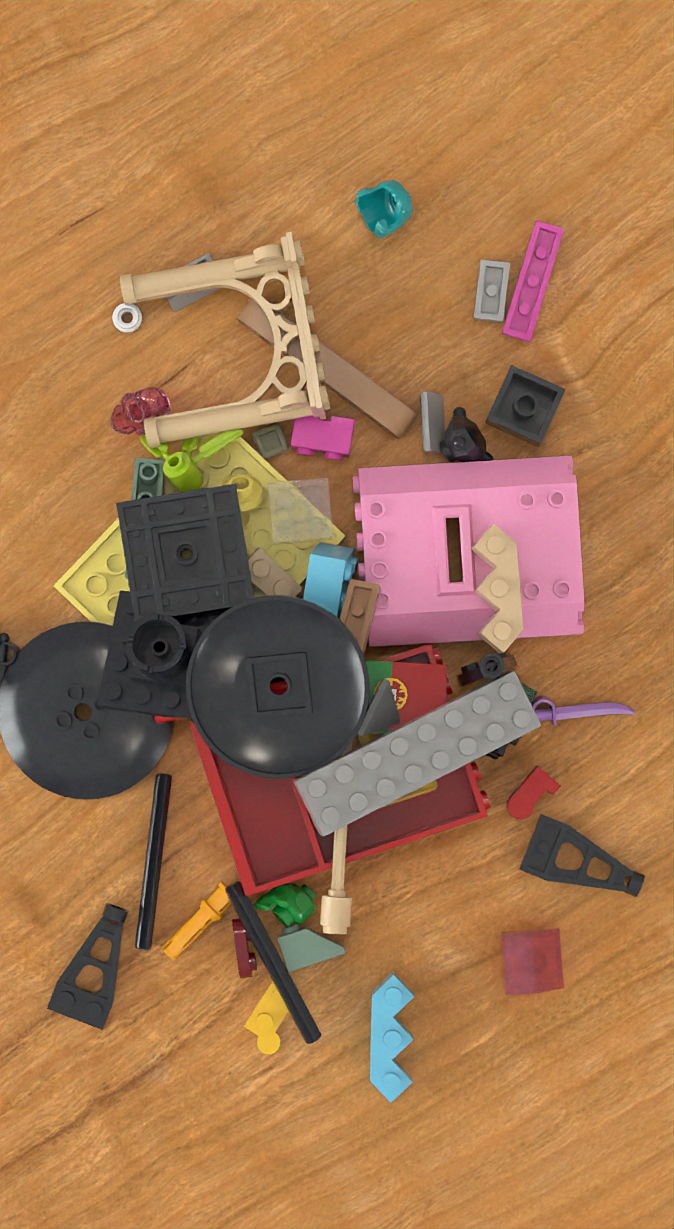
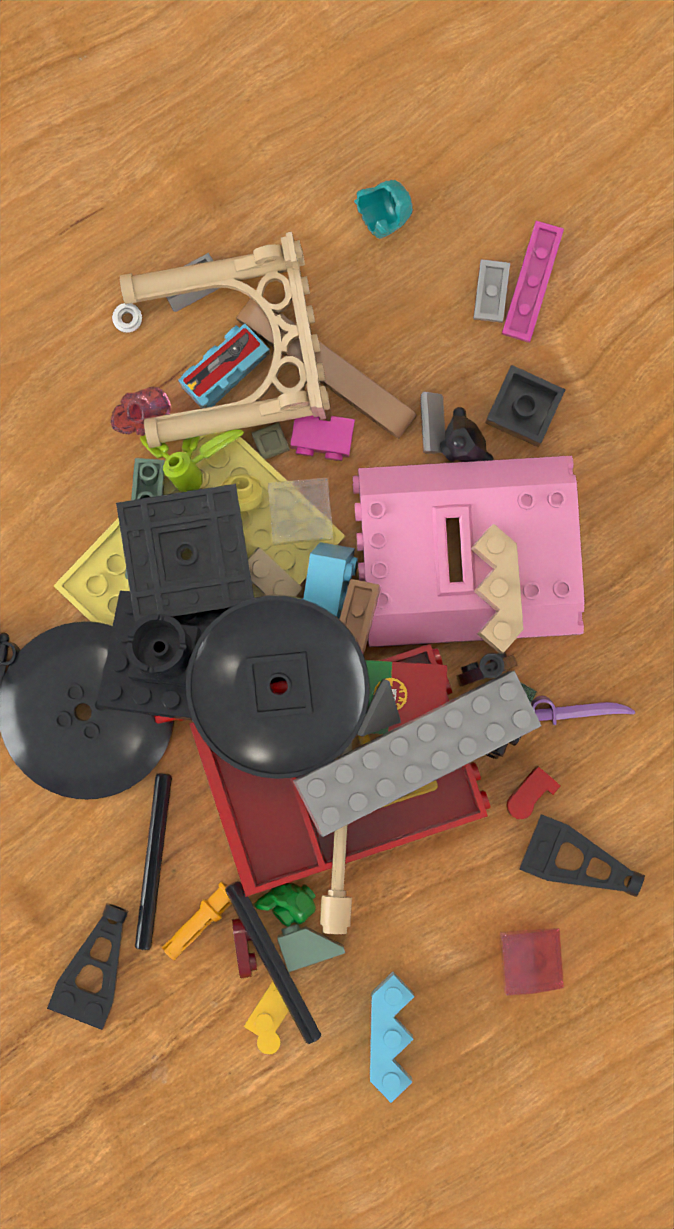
(224, 366): none -> wedge

